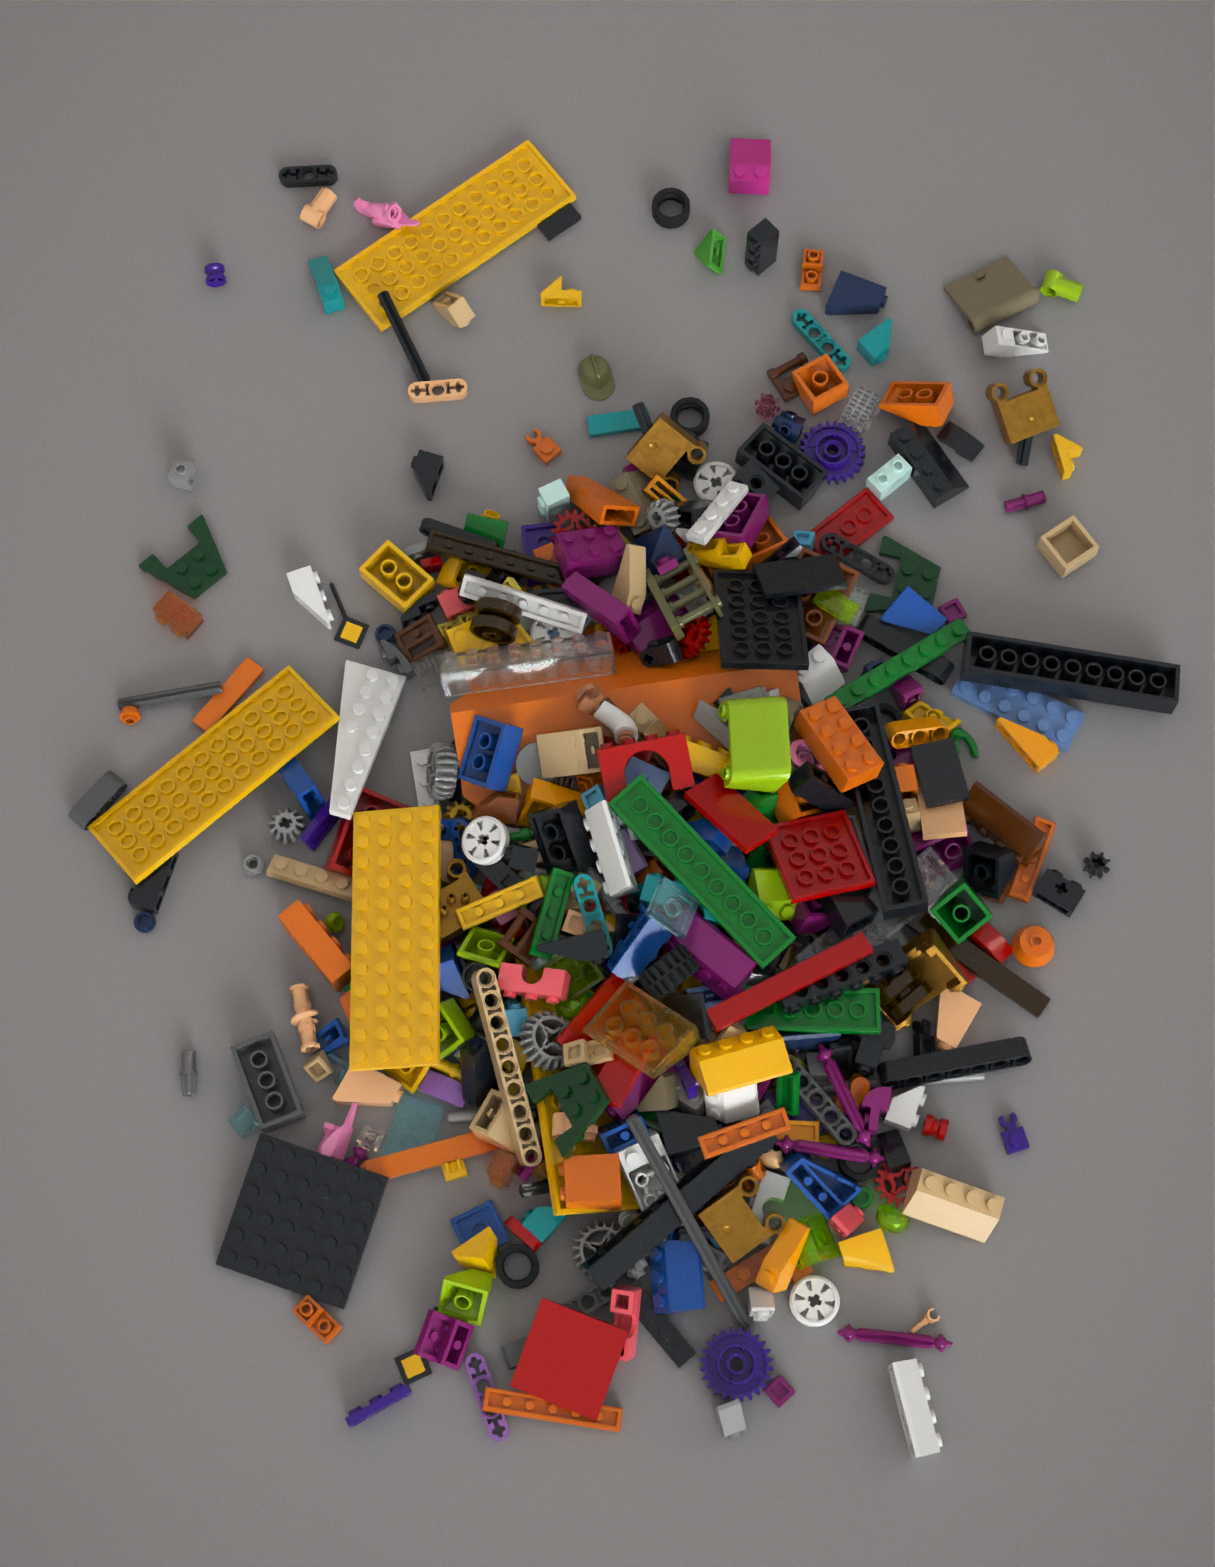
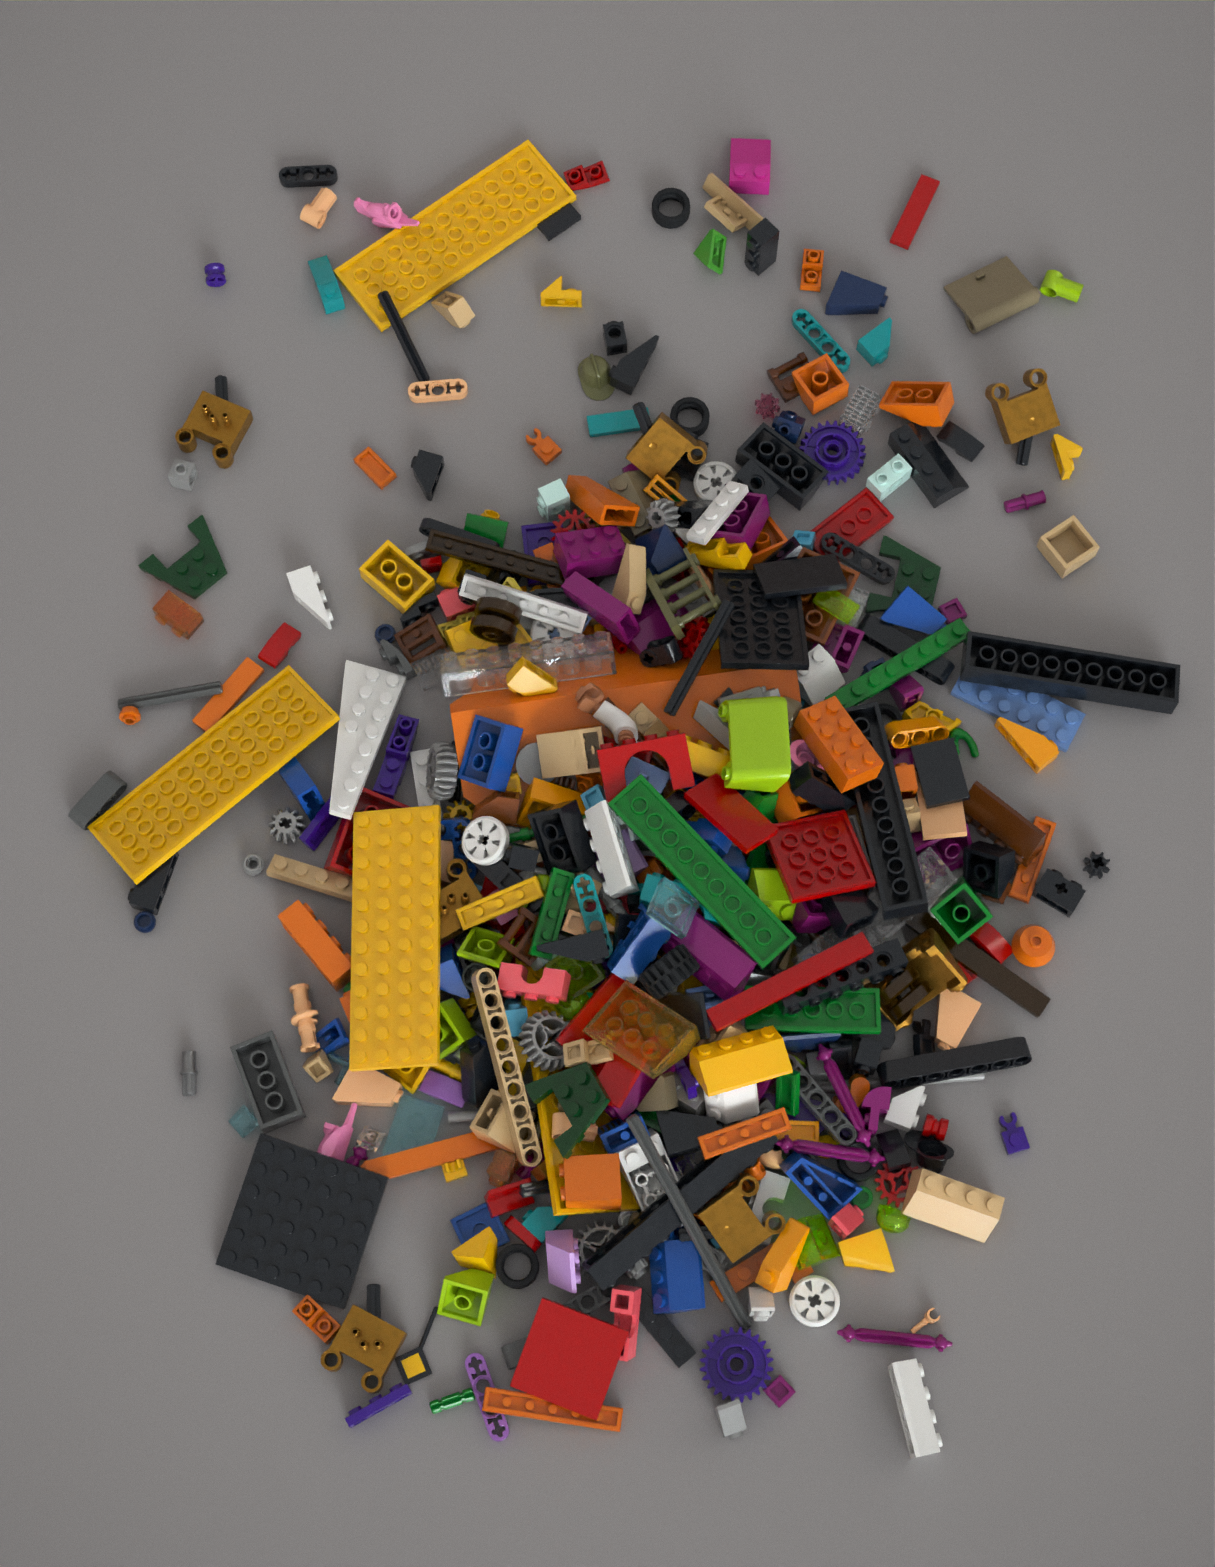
(217, 423): none -> pearl gold piece
(279, 644): none -> red slope
(334, 922): lime plate -> none
(350, 631): piece -> none
(367, 1340): none -> pearl gold piece
(375, 468): none -> orange tile
(396, 756): none -> dark purple slope
(443, 1340): magenta brick -> none
(452, 1400): none -> green axle
(507, 1199): none -> red panel
(530, 679): none -> yellow slope
(563, 1259): none -> lavender slope
(587, 177): none -> red slope
(617, 345): none -> black brick
(630, 368): none -> black slope
(666, 564): magenta plate -> none
(699, 657): none -> black axle
(728, 206): none -> tan bracket
(914, 211): none -> red tile
(929, 1152): none -> black piece
(1012, 342): white slope -> none

